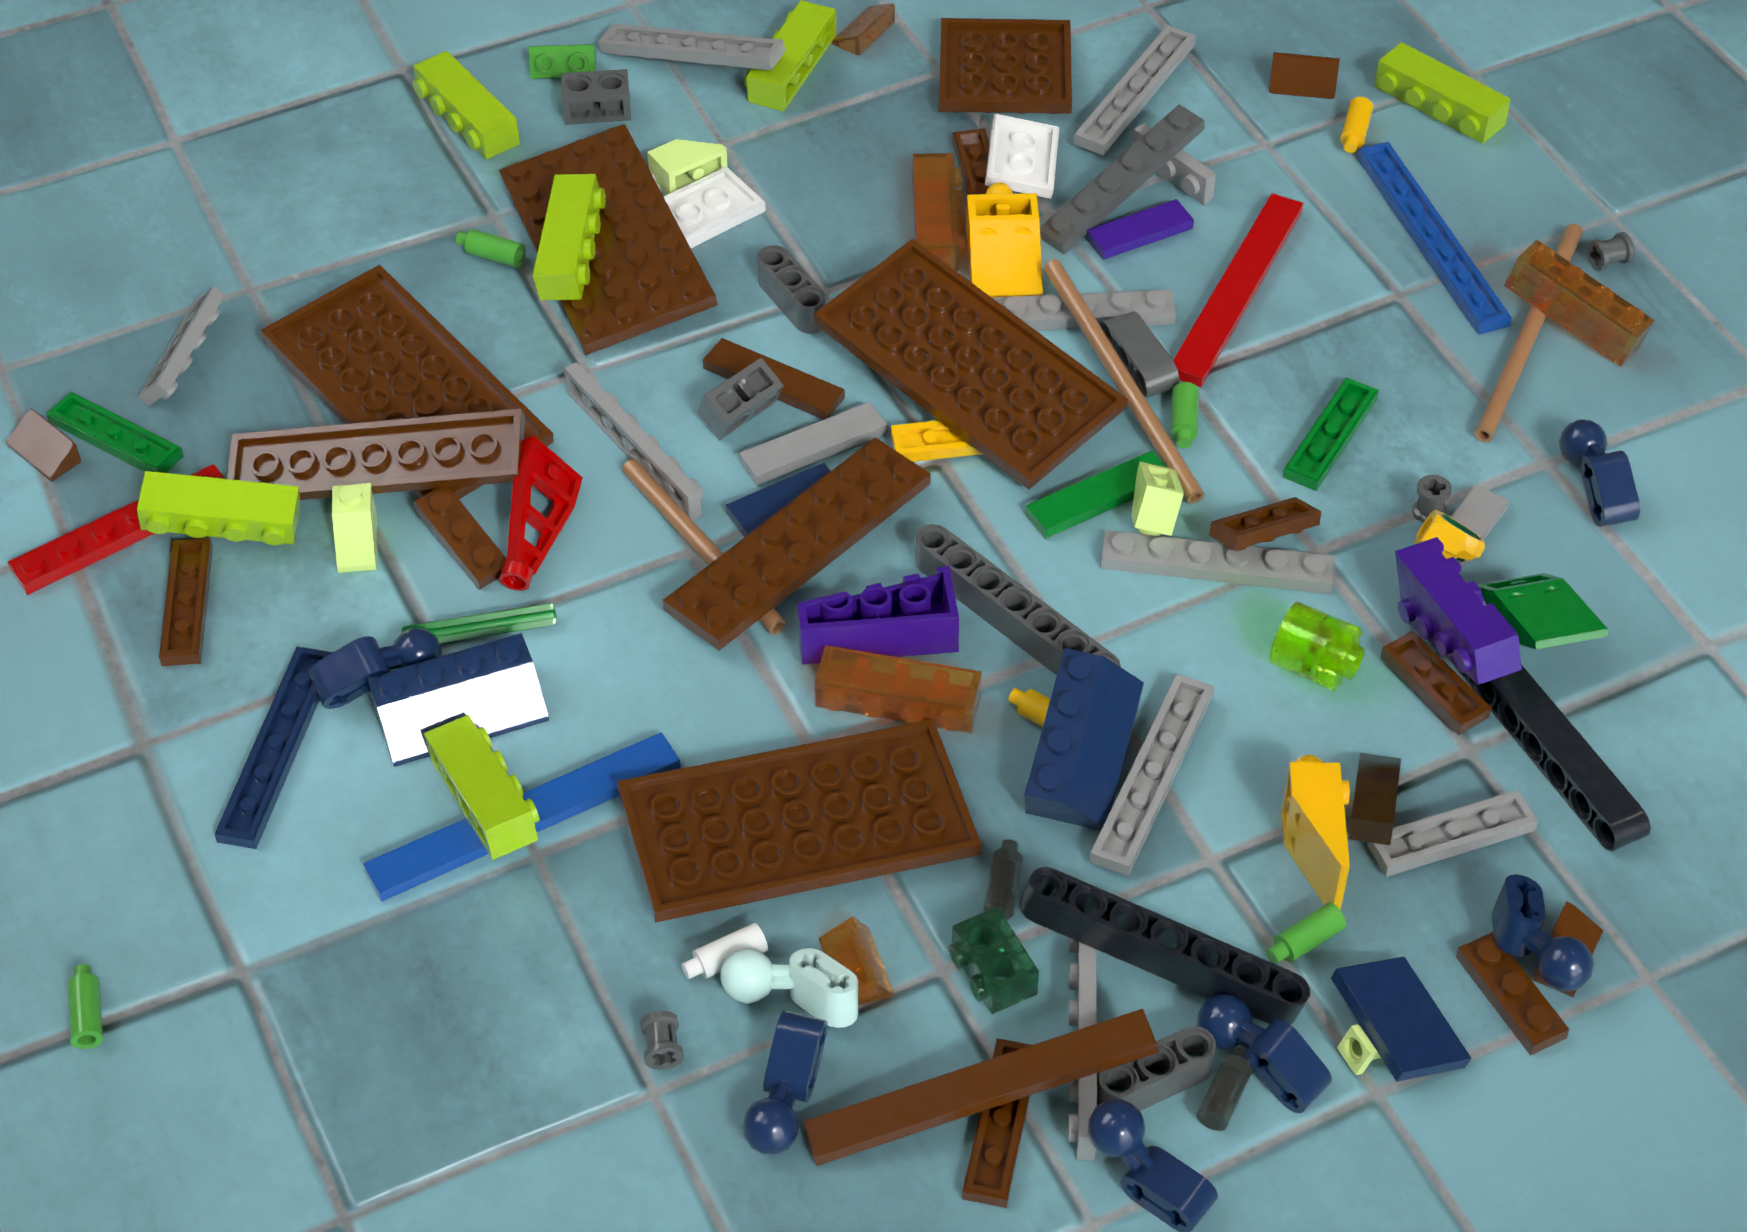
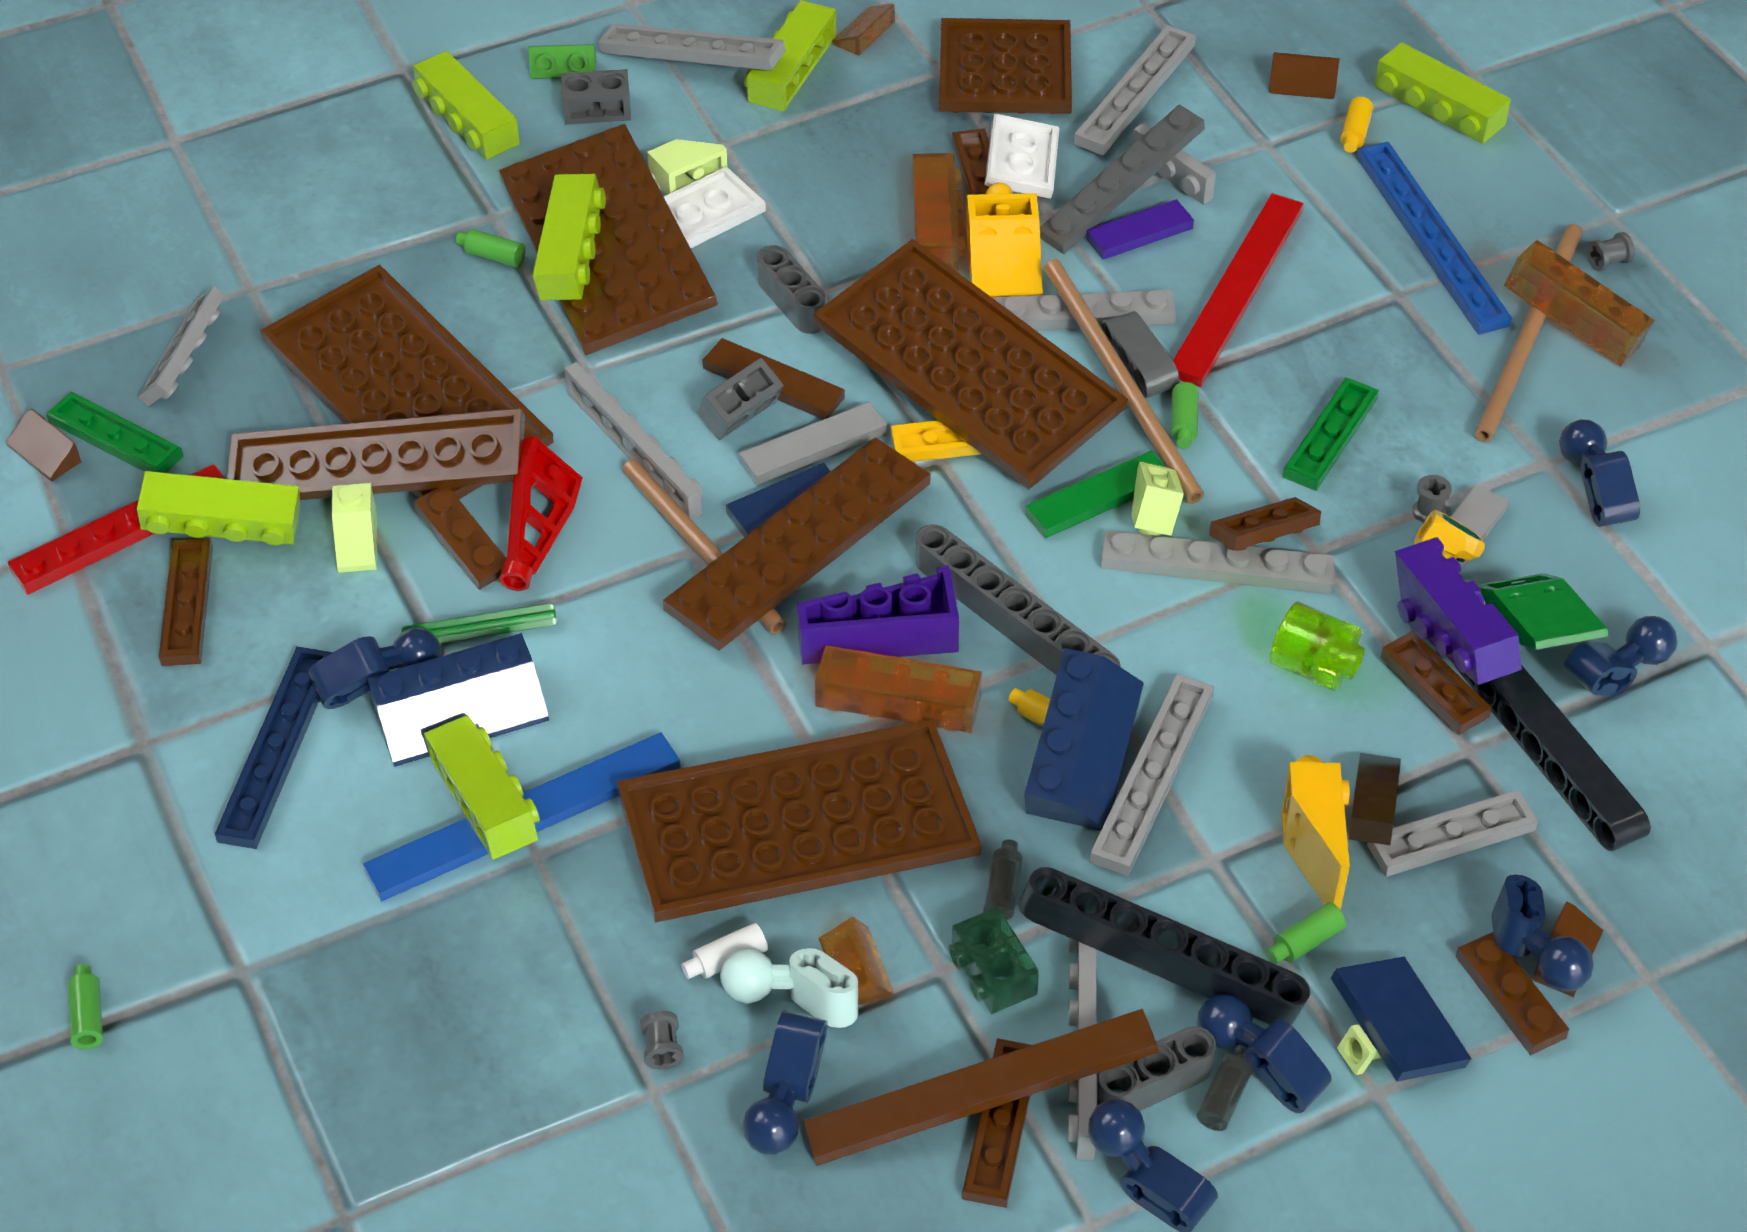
(1612, 671): none -> dark blue beam

